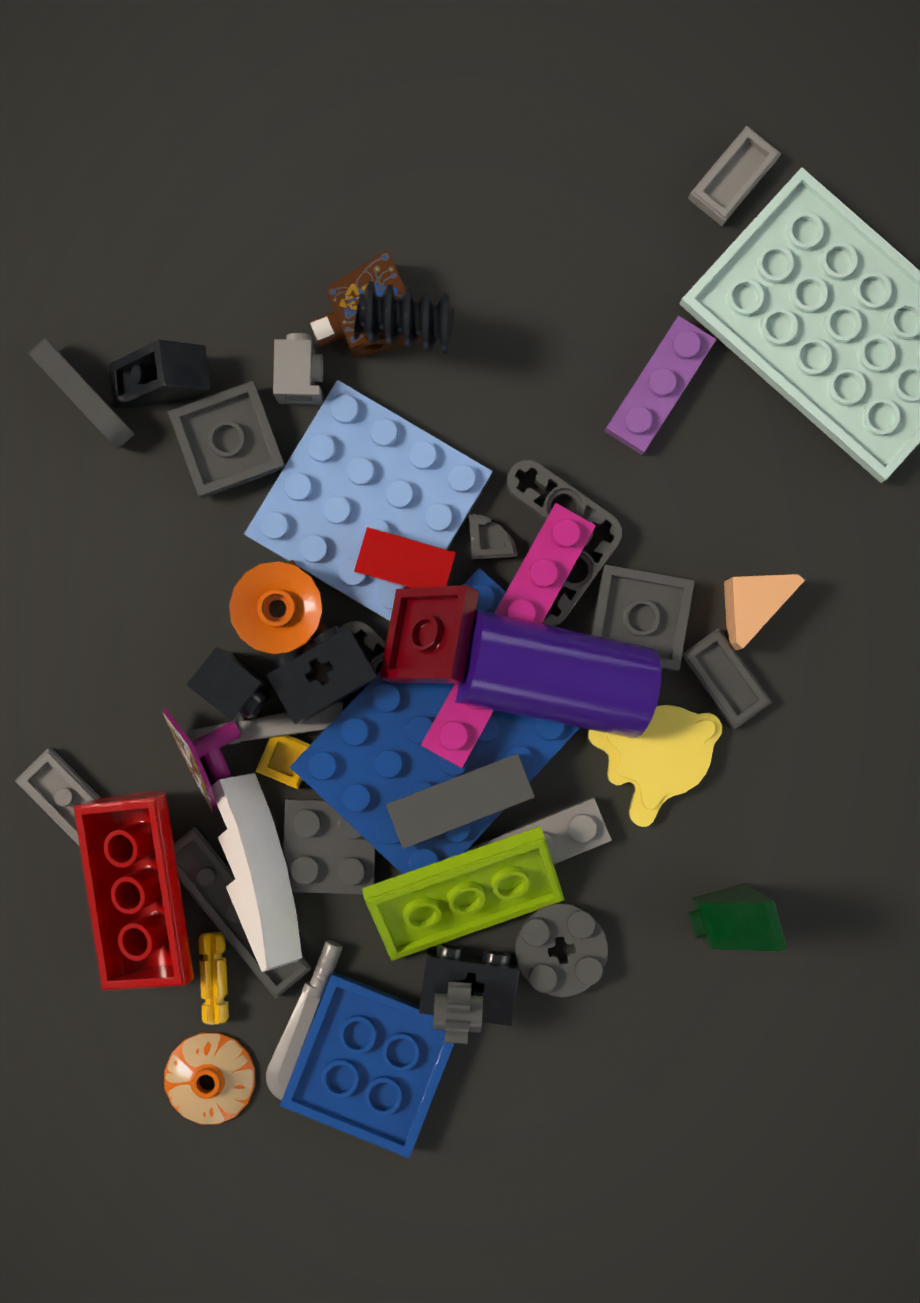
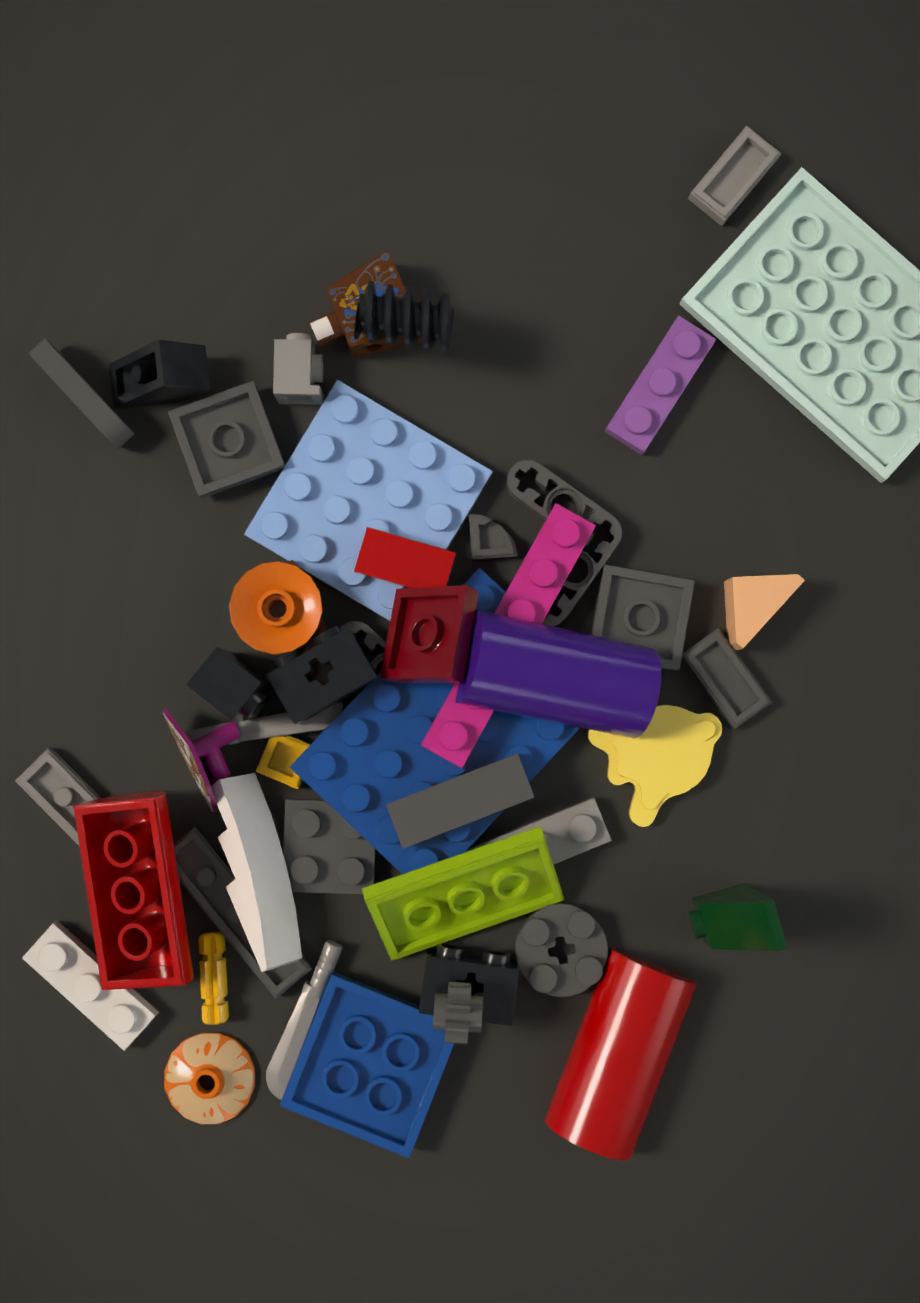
(75, 974): none -> white plate
(619, 1055): none -> red brick

